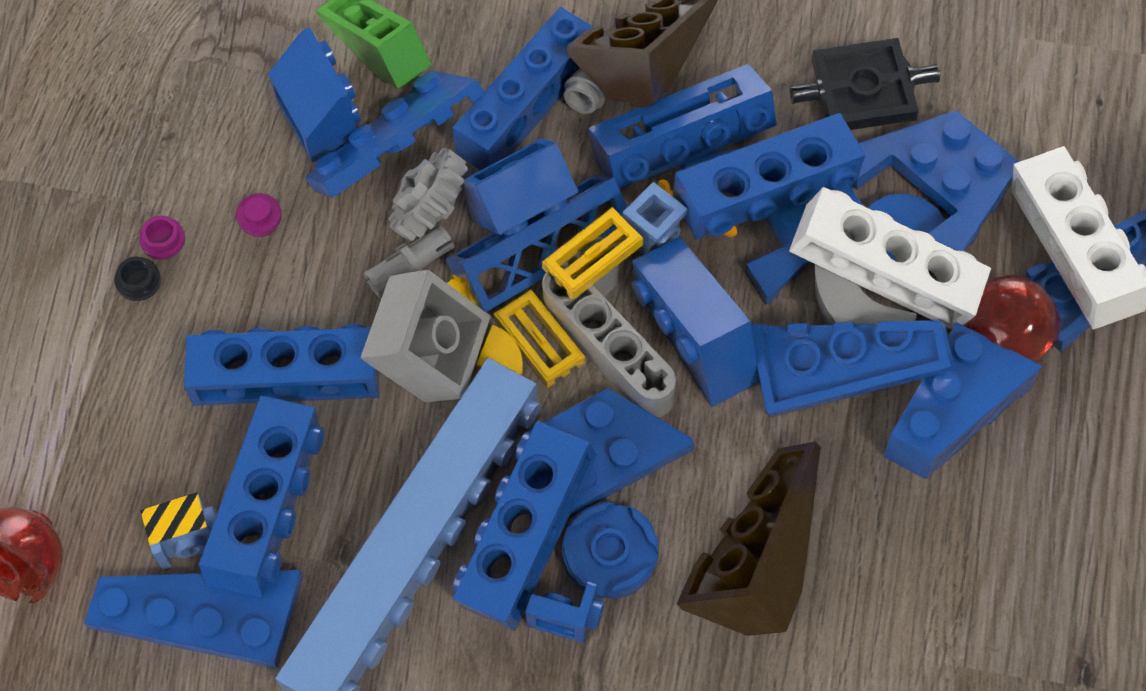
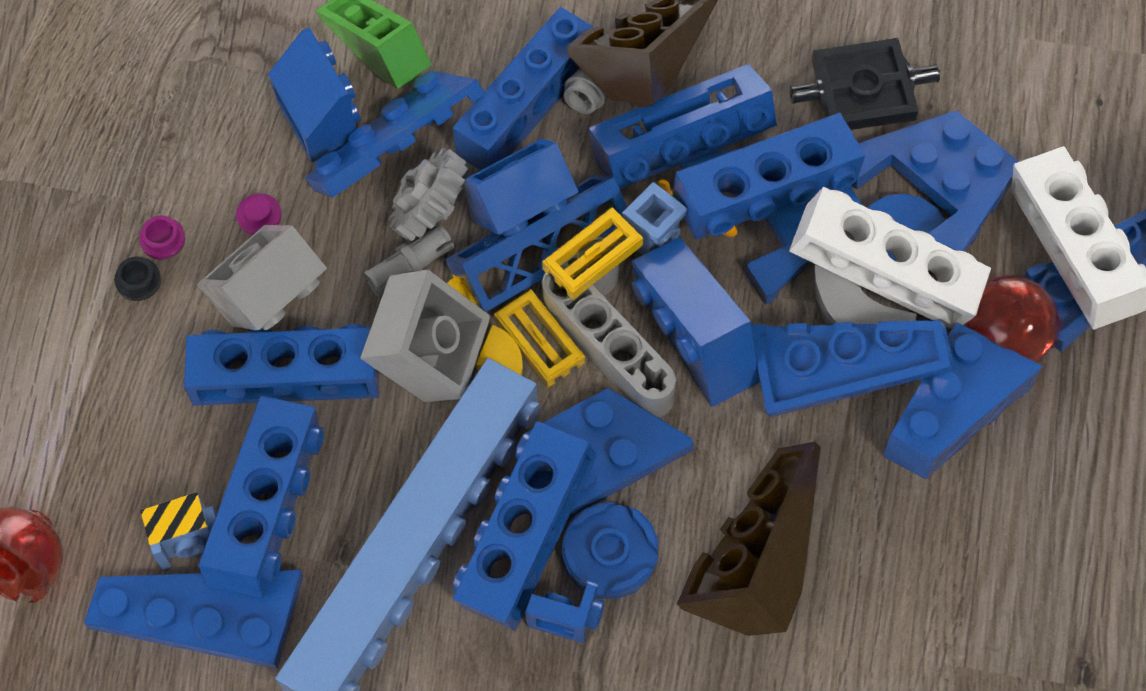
(263, 277): none -> light grey brick

